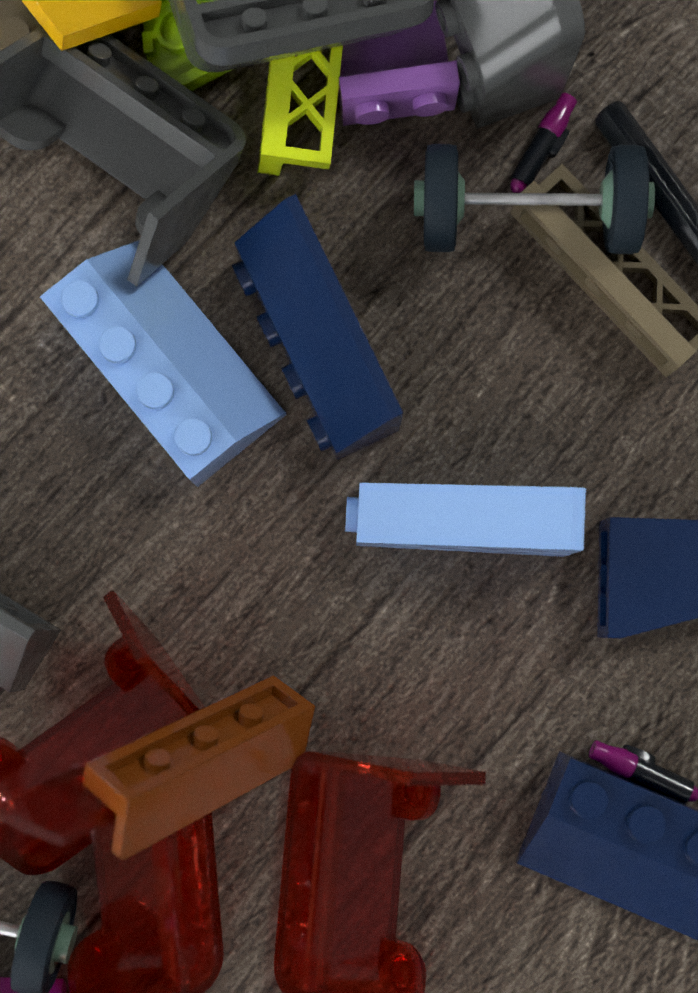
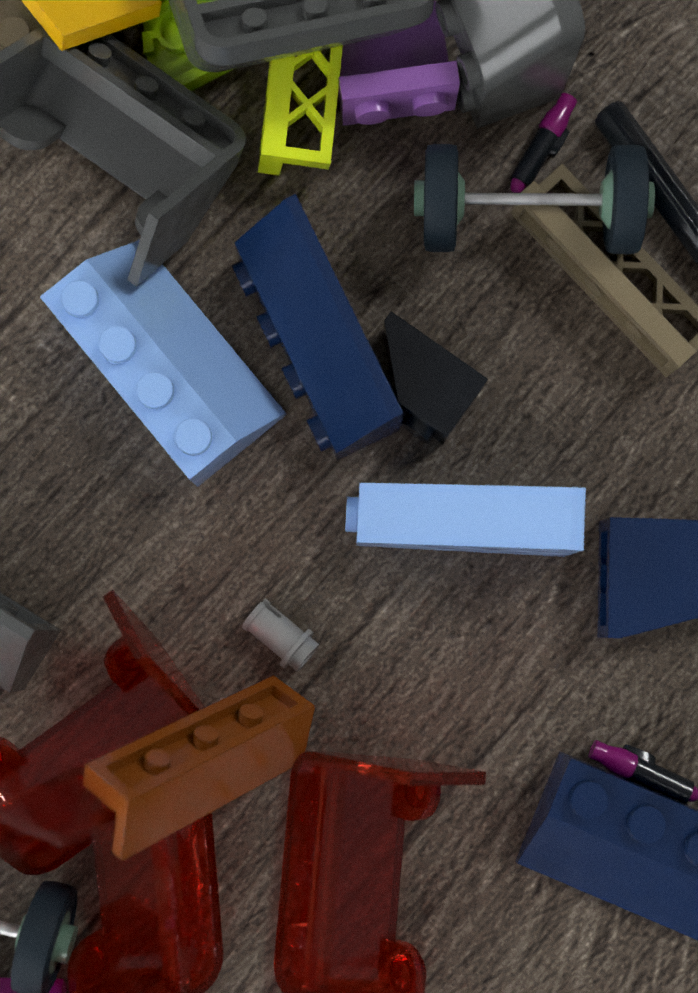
(281, 635): none -> light grey pin
(428, 381): none -> black slope

